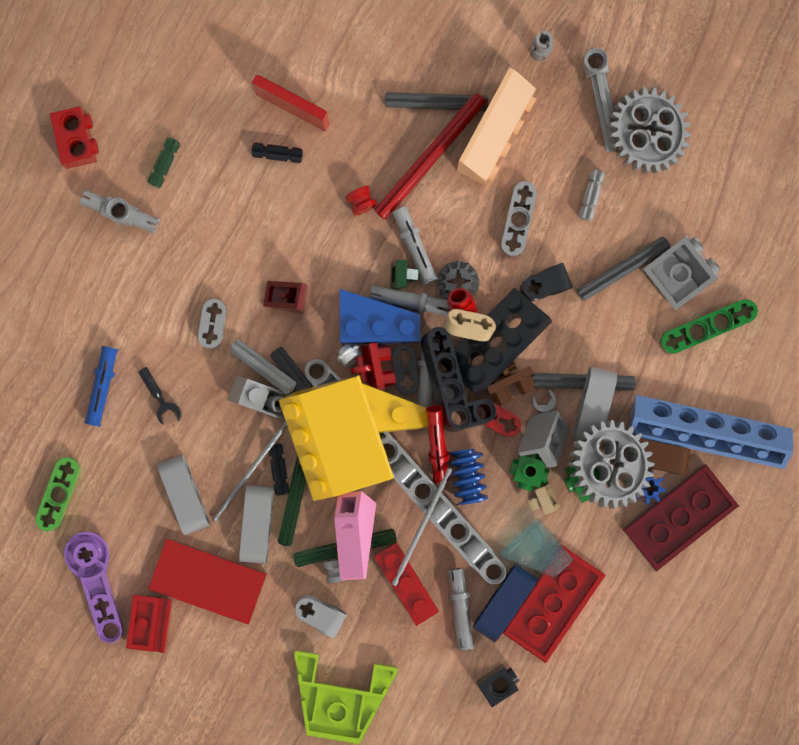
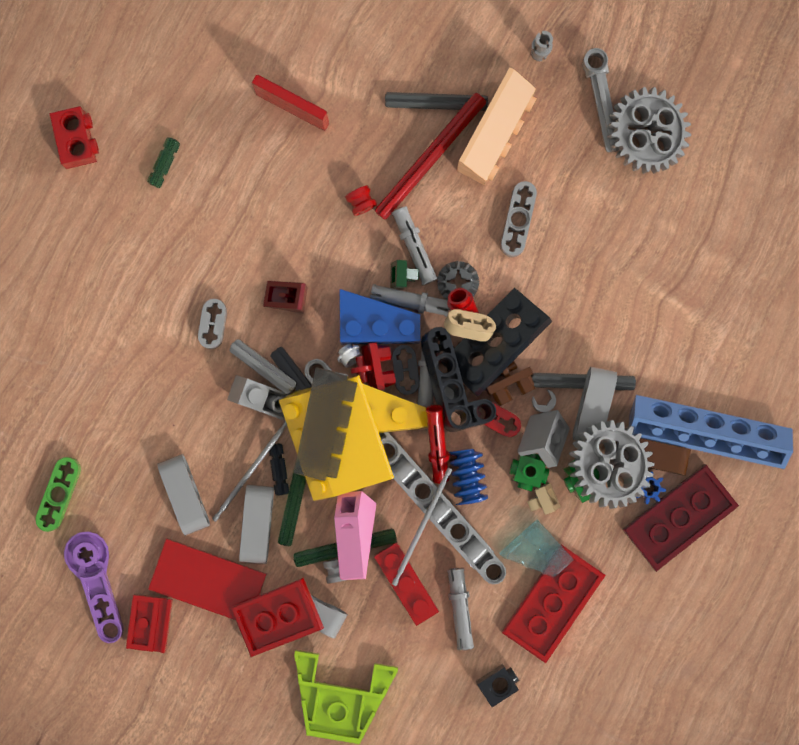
(94, 417): blue pin -> none
(131, 218): light grey pin -> none
(157, 393): black piece -> none
(277, 152): black axle -> none
(277, 617): none -> red tile
(320, 426): none -> clear smoke windscreen
(504, 603): dark blue beam -> none
(550, 282): black piece -> none
(591, 194): light grey axle -> none
(623, 268): dark grey axle -> none
(683, 271): light grey plate -> none
(707, 324): green beam -> none

